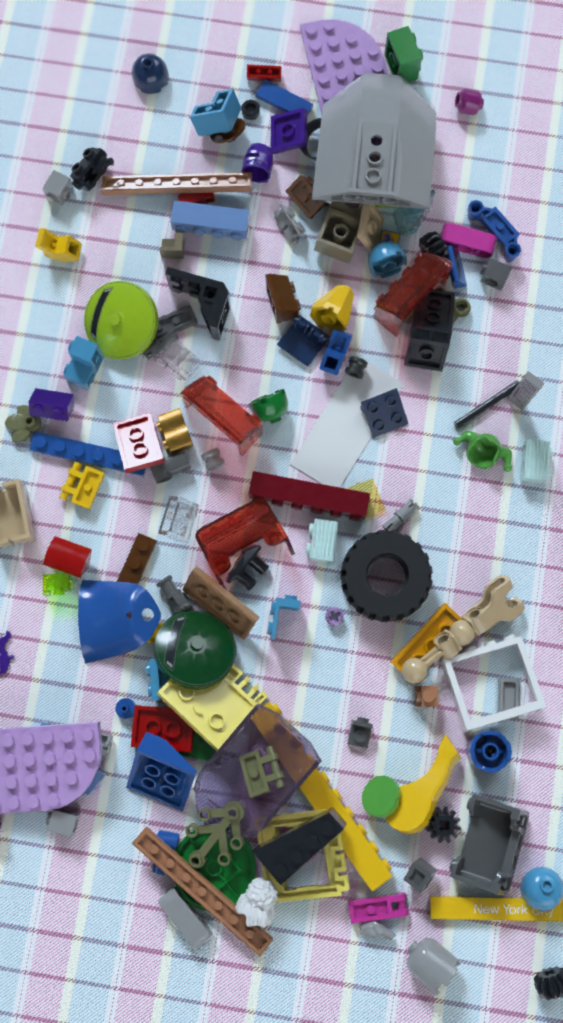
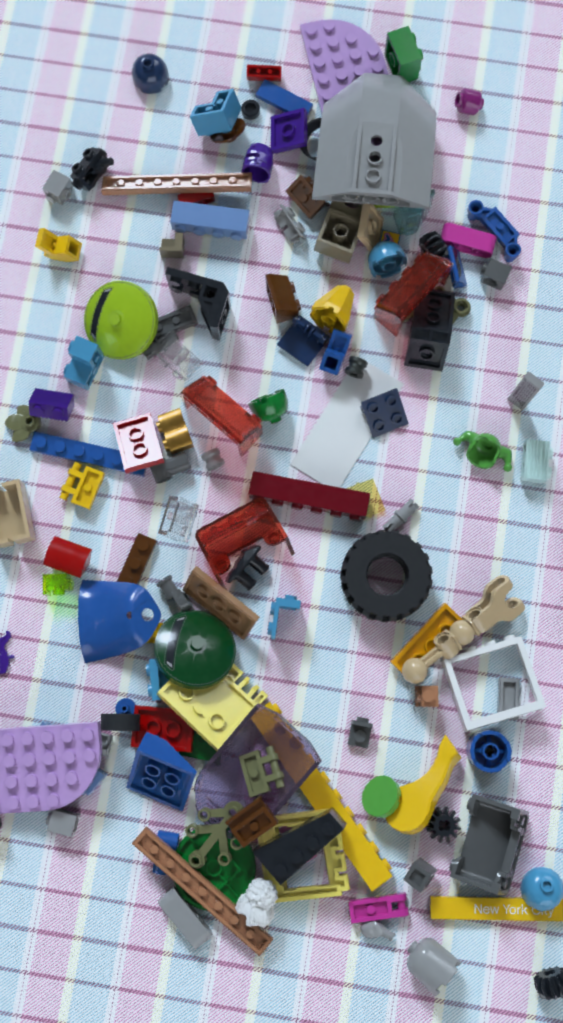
(120, 722): none -> black tyre
(251, 821): none -> reddish brown plate
(323, 540): light aqua brick -> none
(335, 610): lavender bush -> none
(485, 405): black bar -> none

